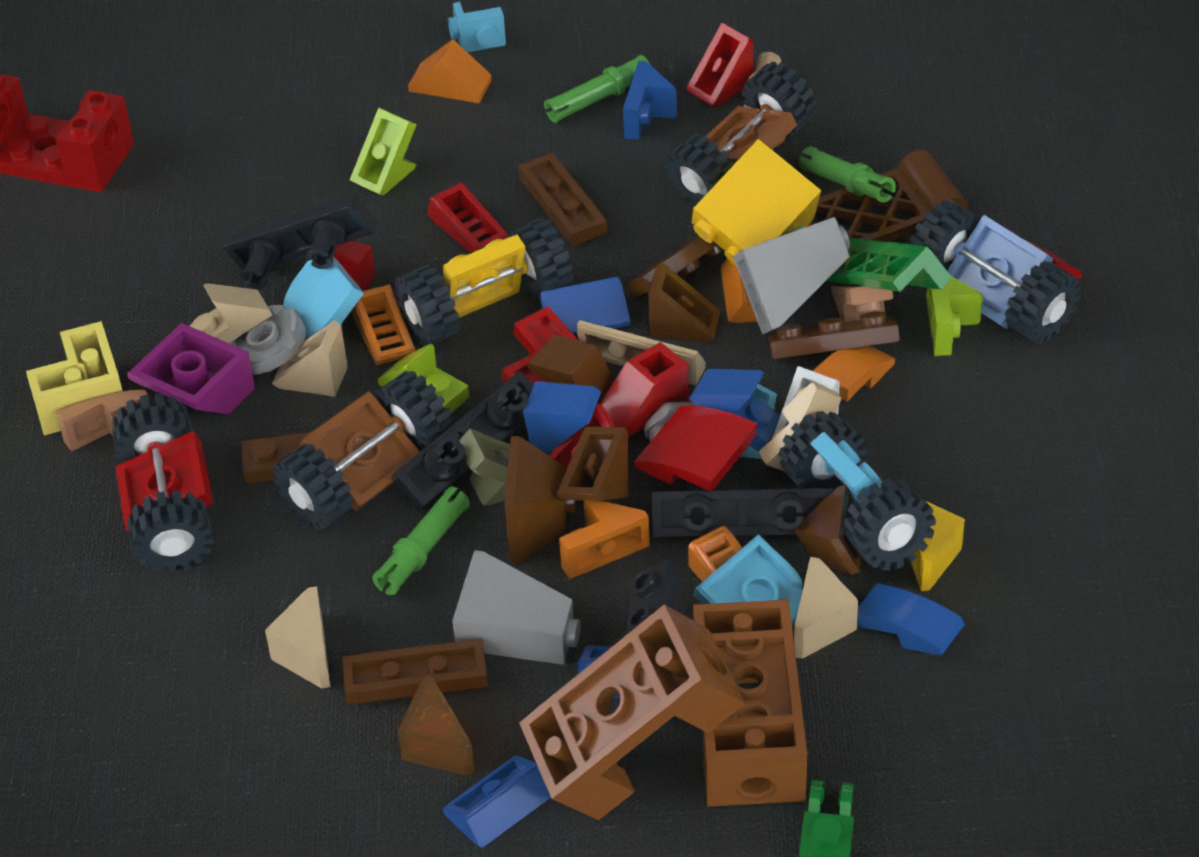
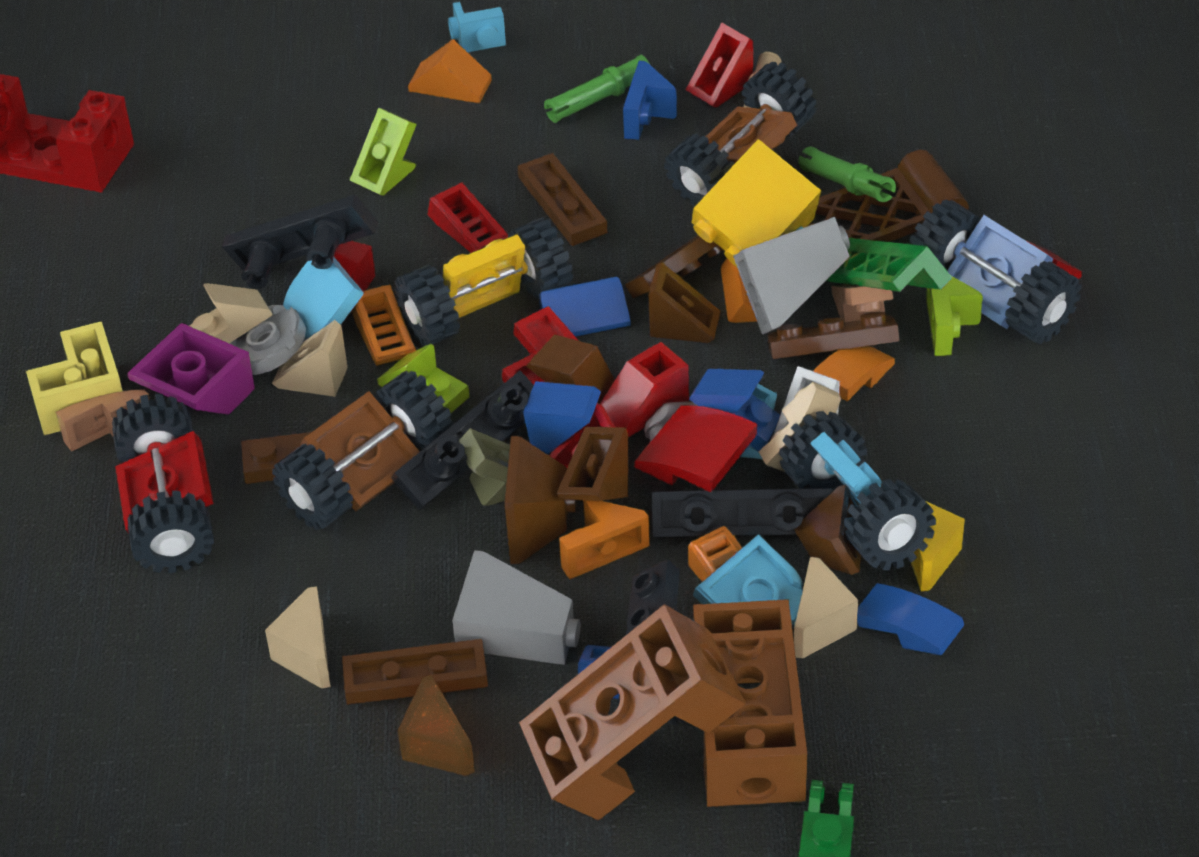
(412, 552): bright green pin -> none
(498, 800): blue slope -> none
(620, 346): tan slope -> none

